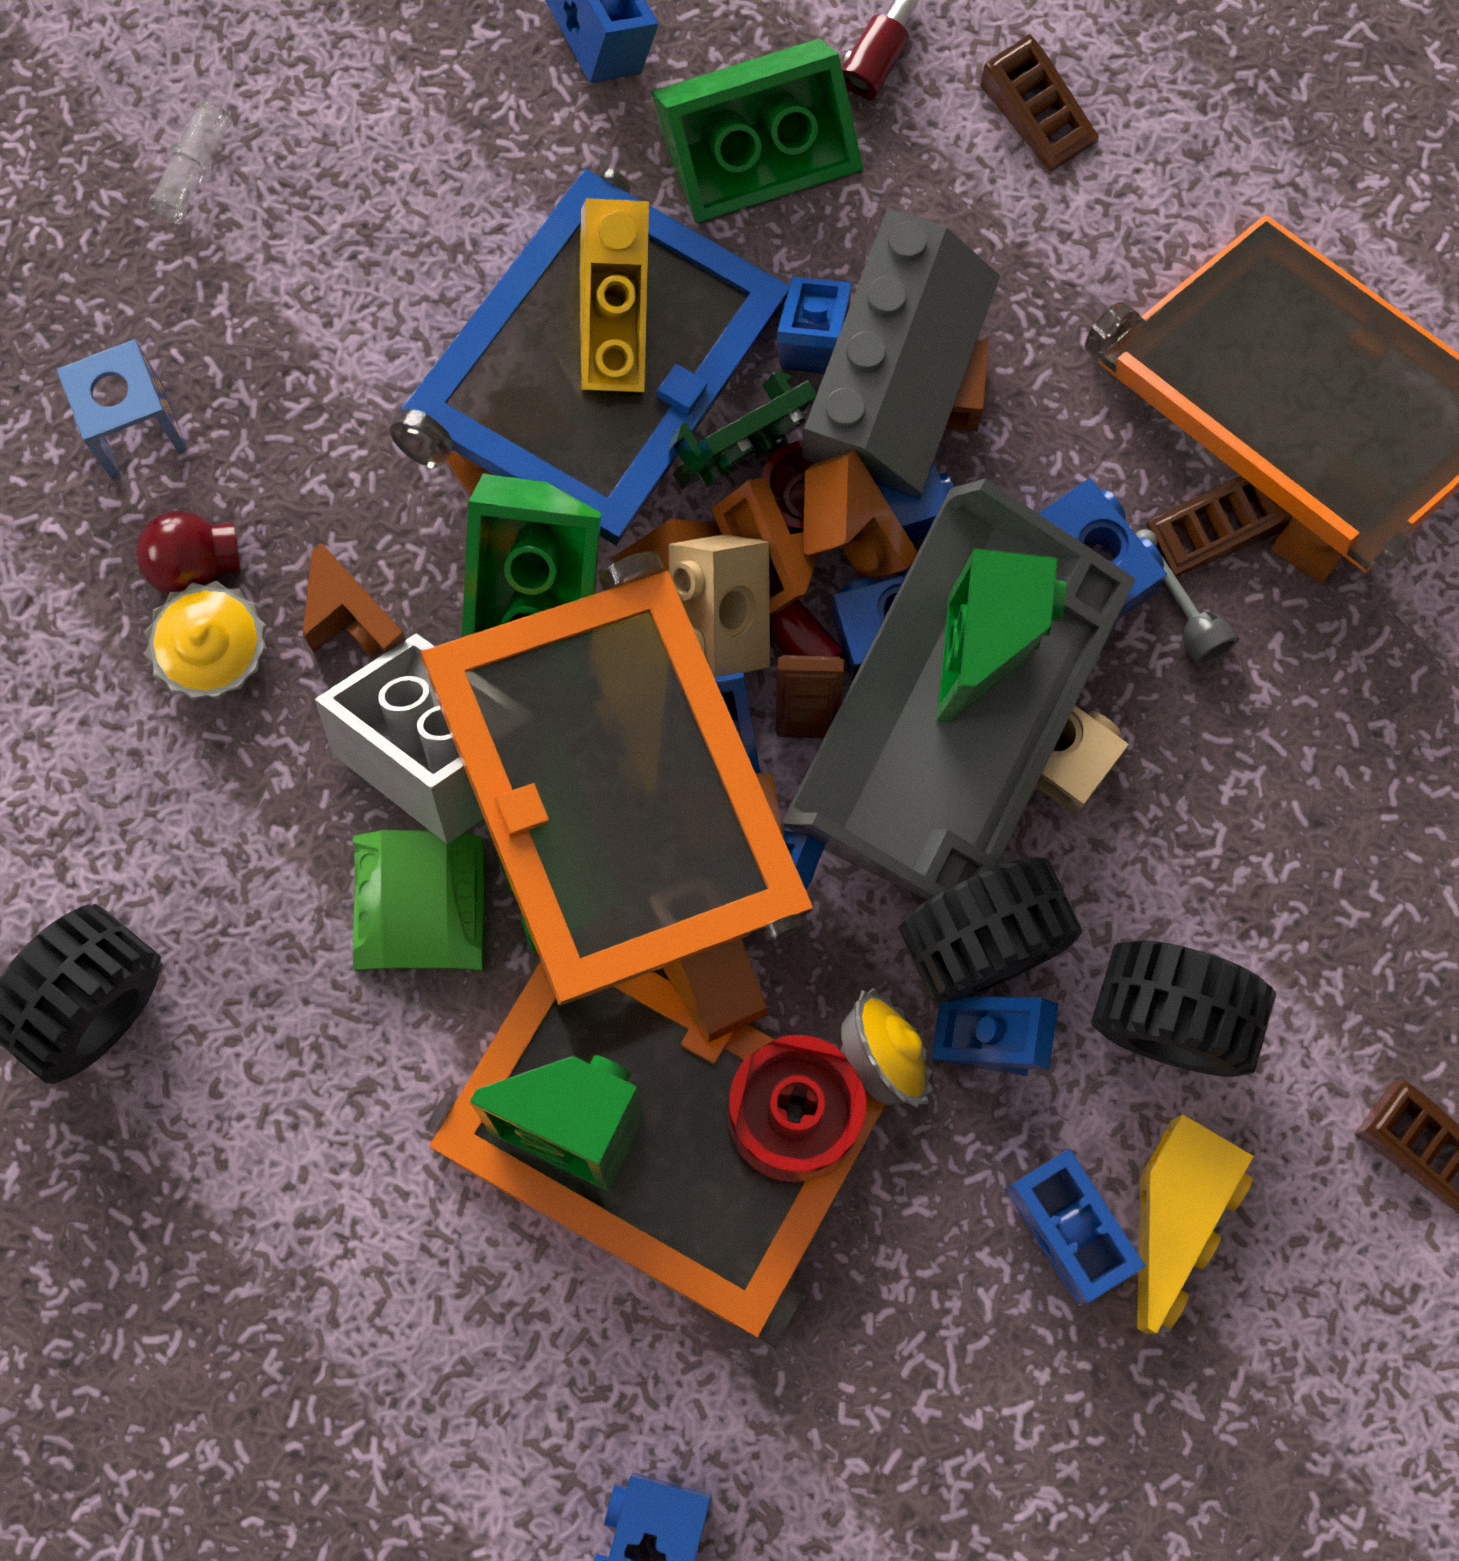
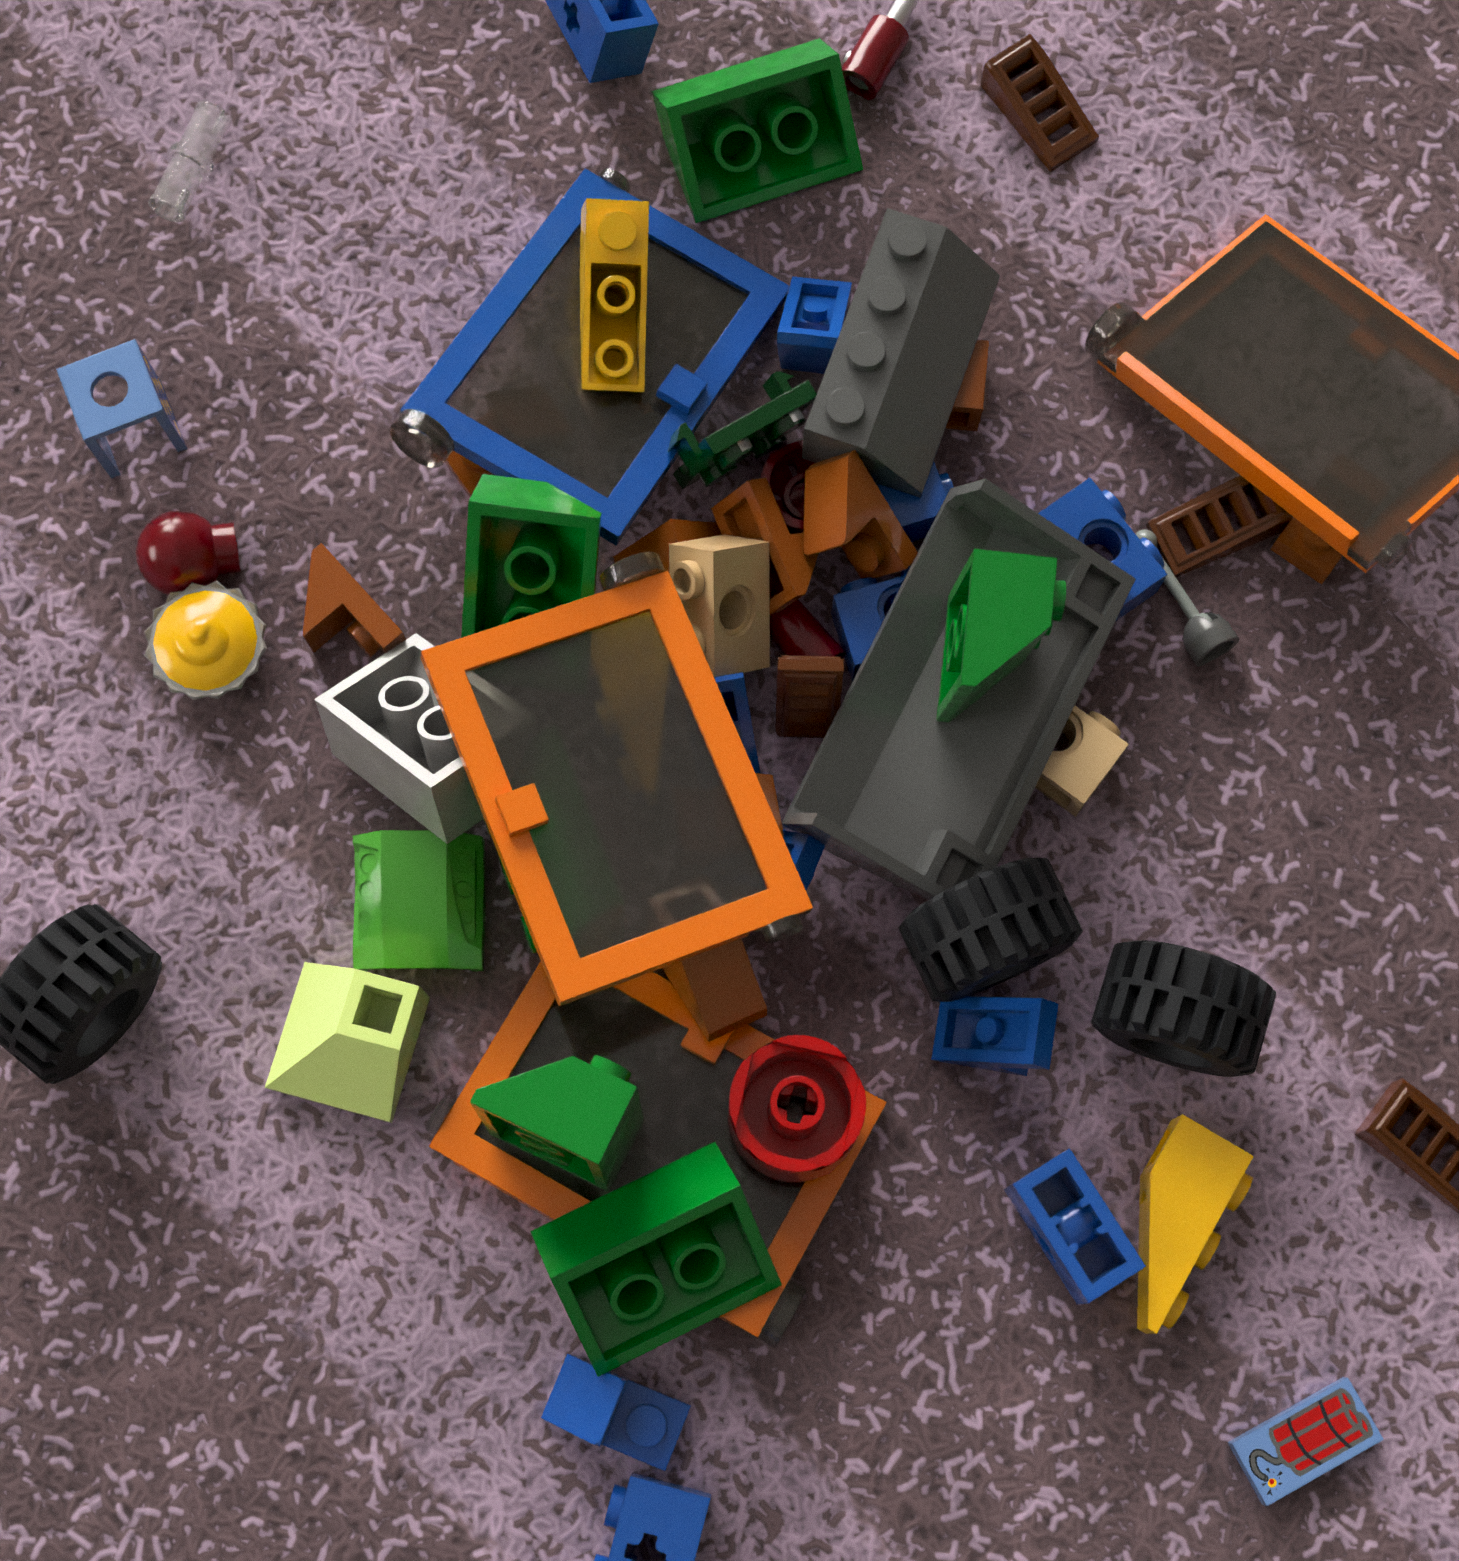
(348, 1040): none -> yellowish green slope
(616, 1412): none -> blue slope
(656, 1258): none -> green slope
(886, 1051): piece -> none
(1305, 1441): none -> tile

